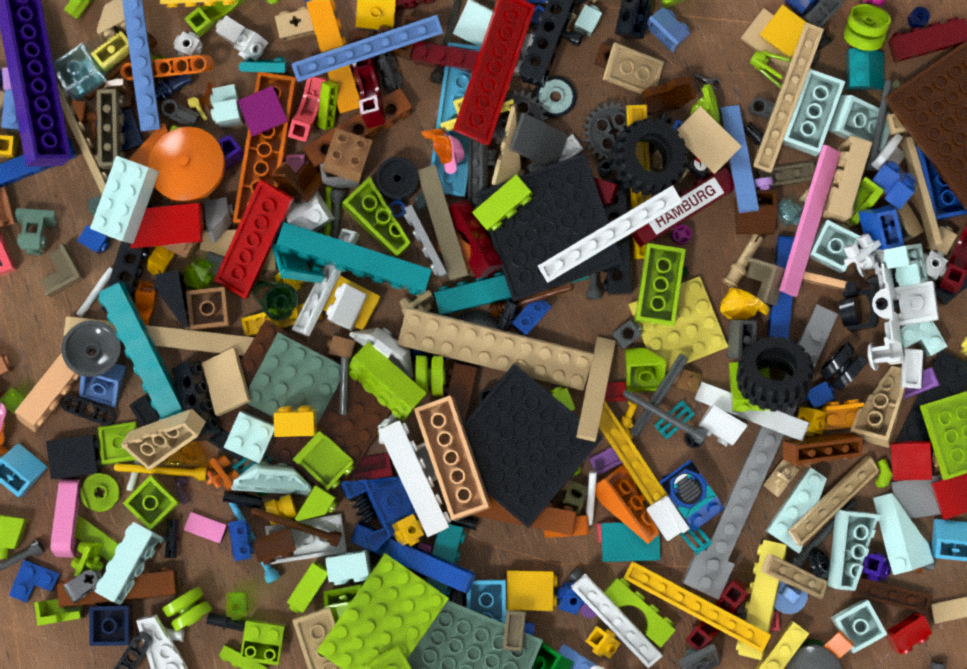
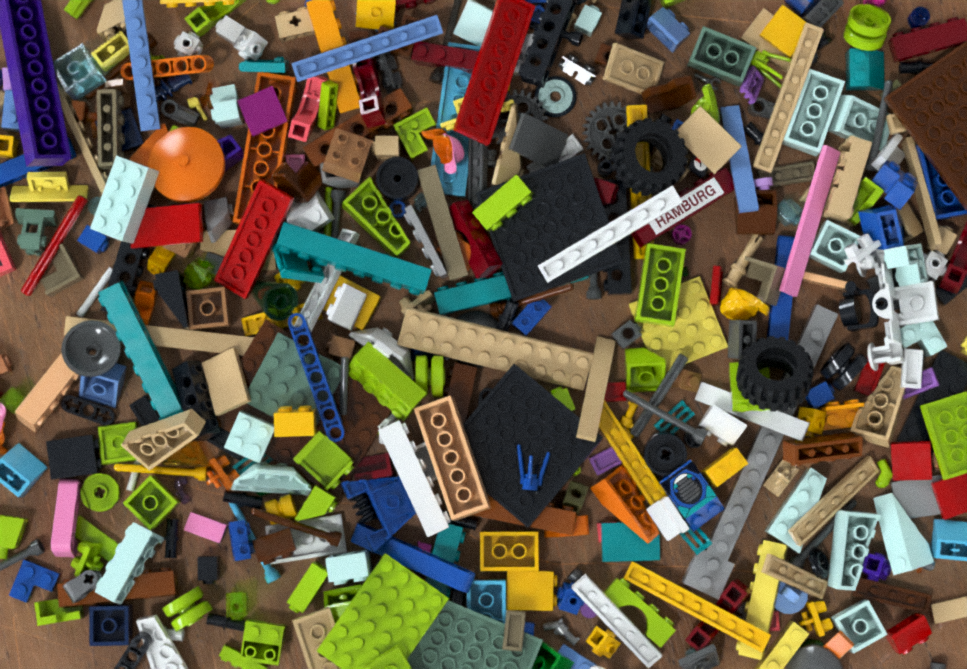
(47, 188): none -> light yellow bracket
(53, 245): none -> red axle
(208, 569): none -> black brick
(316, 386): none -> blue beam
(386, 147): none -> tan brick
(408, 524): yellow brick -> none
(410, 129): none -> lime panel
(509, 551): none -> yellow brick
(530, 481): none -> blue plant
(561, 629): none -> light grey piece
(572, 64): none -> hinge
(591, 496): white bar -> none
(662, 464): none -> black wheel
(716, 285): none -> red tile
(721, 56): none -> sand green brick
(724, 467): none -> yellow brick
(750, 82): none -> medium lavender tile
(814, 609): none -> yellow hips
(868, 379): none -> red tile
(913, 67): none -> black pin

